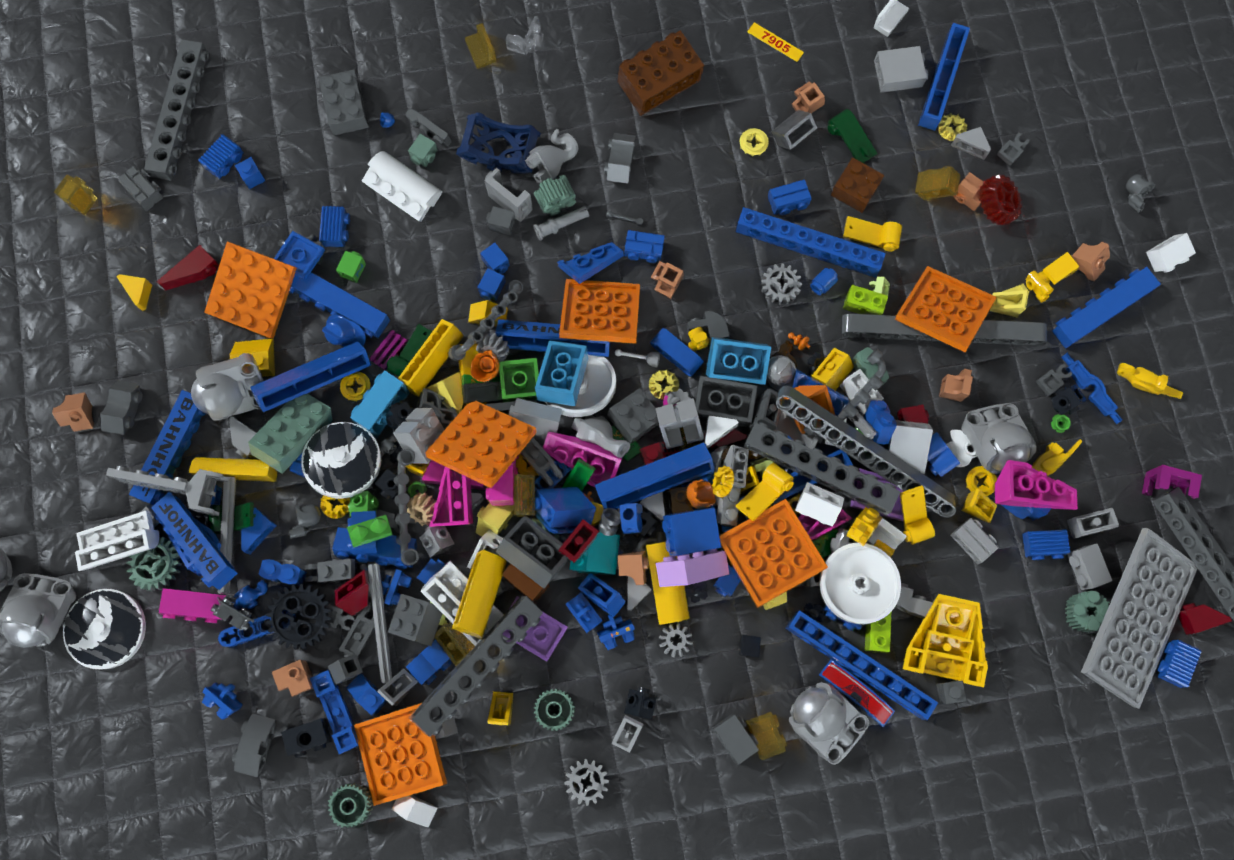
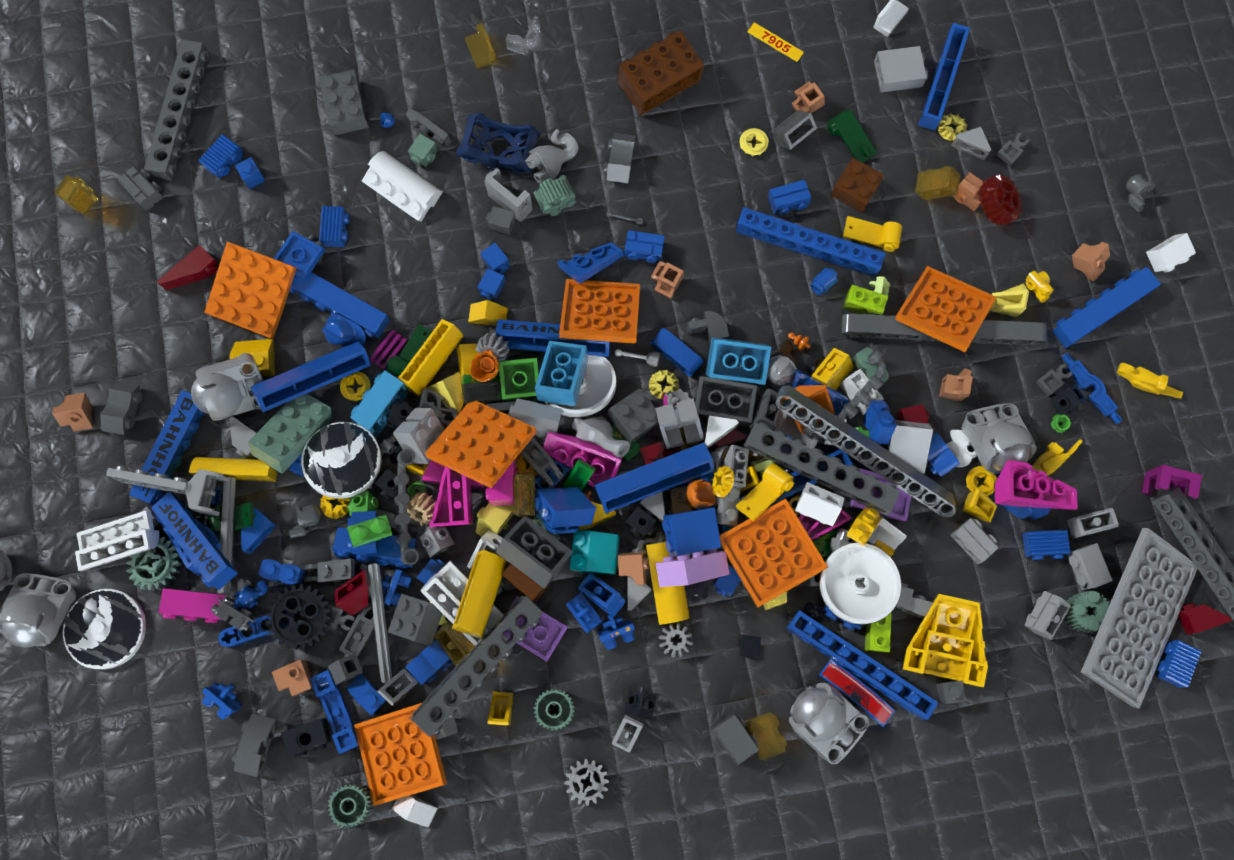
(137, 289): yellow slope -> none
(351, 266): bright green brick -> none
(513, 288): dark grey bar -> none
(553, 225): light grey pin -> none
(579, 541): dark red slope -> none
(609, 521): flat silver wheel -> none
(631, 518): blue leg -> none
(698, 339): yellow plate -> none
(773, 286): light grey gear -> none
(863, 426): light grey axle -> none
(916, 524): yellow door -> none
(1047, 615): none -> light grey brick
(1061, 268): yellow slope -> none

